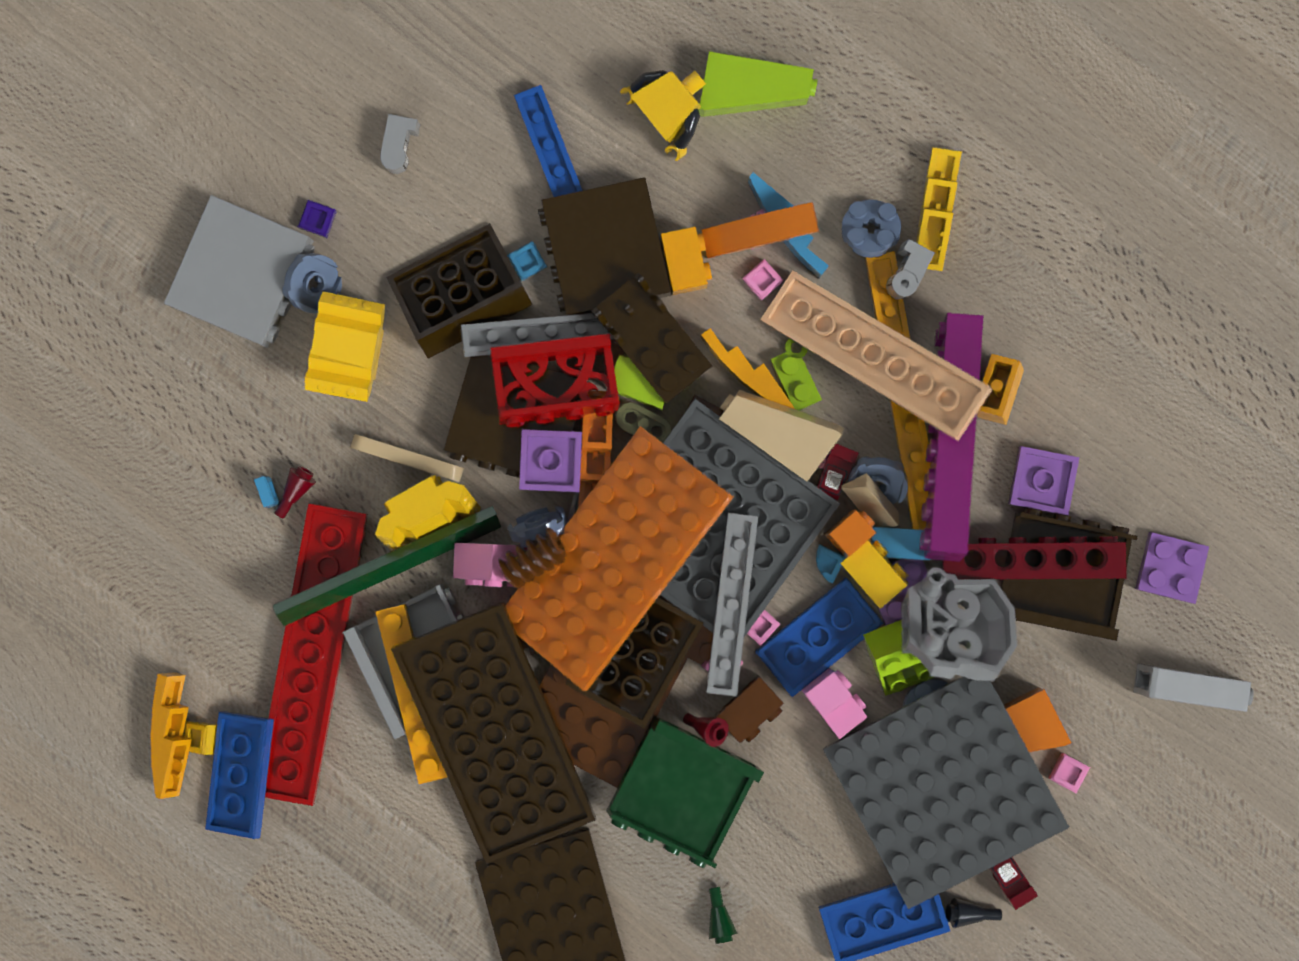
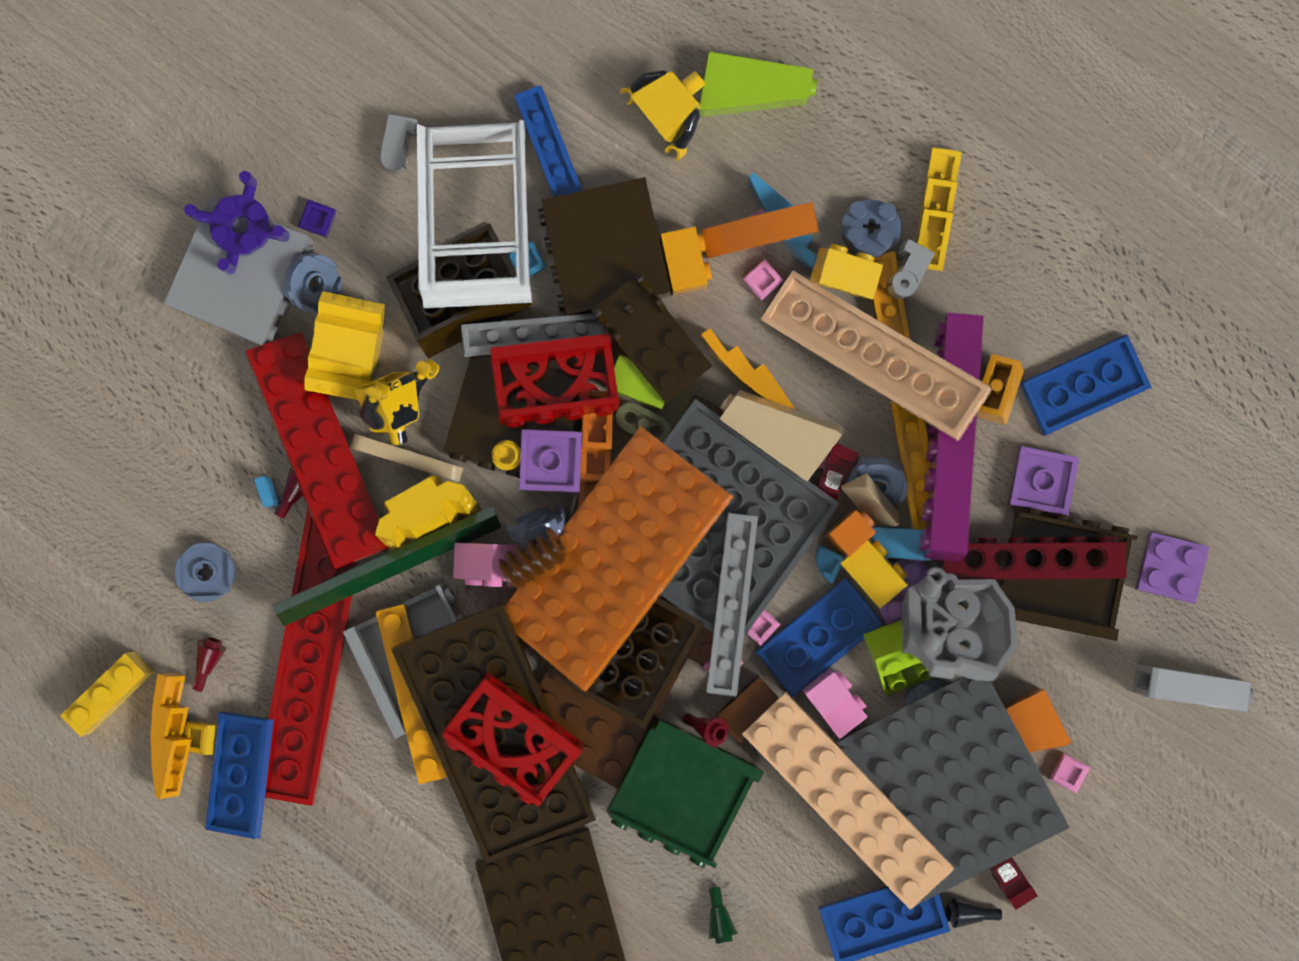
(107, 693): none -> yellow brick
(194, 584): none -> sand blue plate
(208, 655): none -> dark red cone
(224, 216): none -> dark purple plate
(316, 452): none -> red plate
(393, 400): none -> torso
(483, 290): none -> white piece
(500, 699): none -> red fence
(506, 455): none -> yellow plate
(795, 377): lime hinge -> none
(846, 272): none -> yellow brick
(848, 800): none -> light nougat plate
(1085, 385): none -> blue tile

